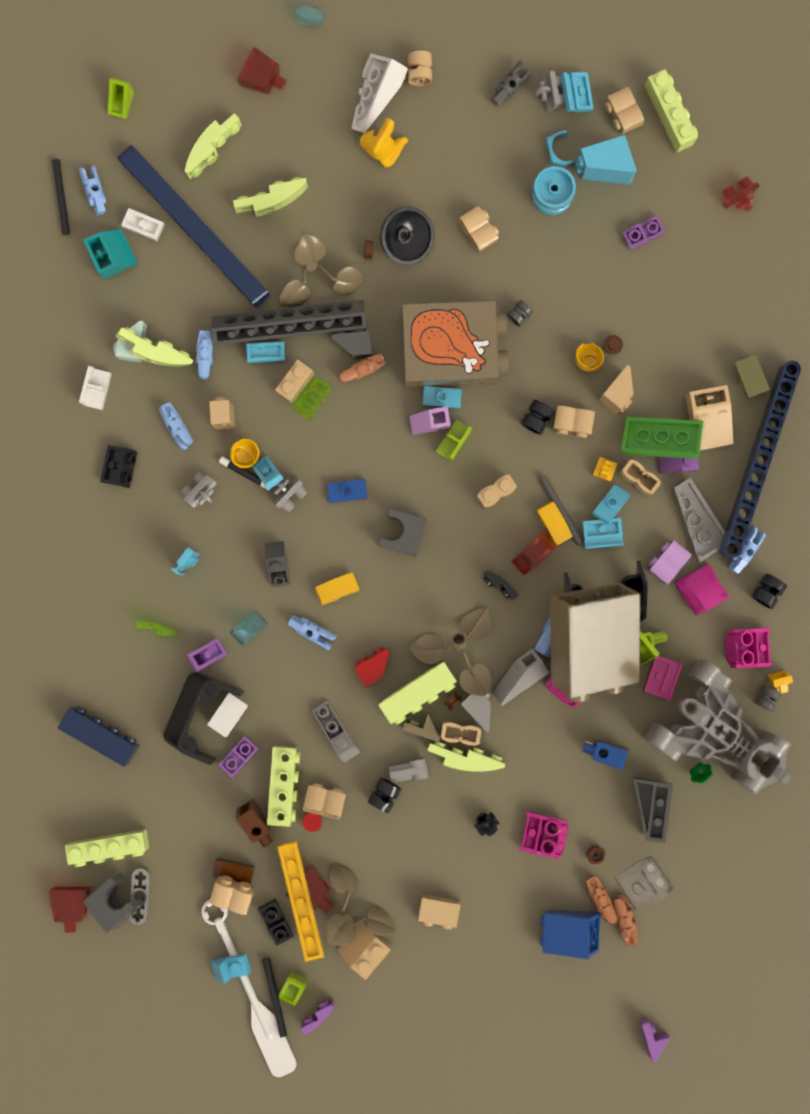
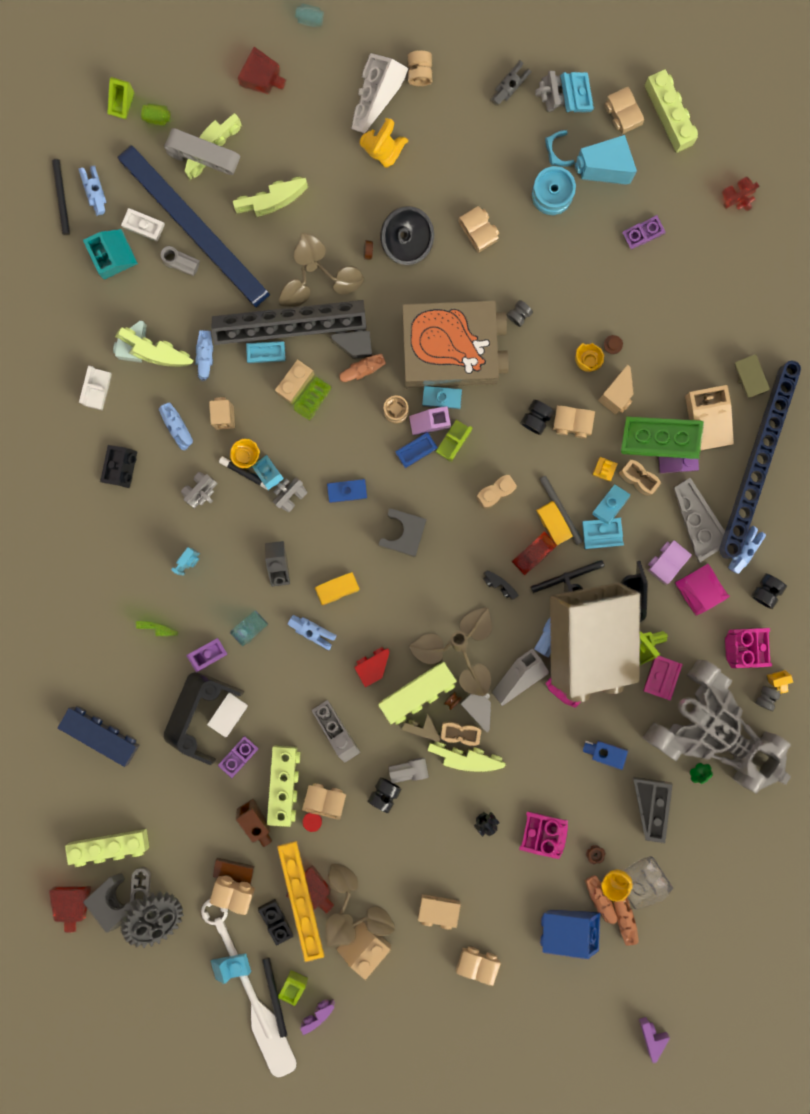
(151, 919): none -> dark grey gear
(155, 114): none -> clear neon green brick
(181, 145): none -> light grey beam
(181, 261): none -> light grey piece
(396, 409): none -> tan wheel
(416, 450): none -> blue plate
(478, 965): none -> tan brick
(572, 574): none -> black bar
(616, 885): none -> yellow hair

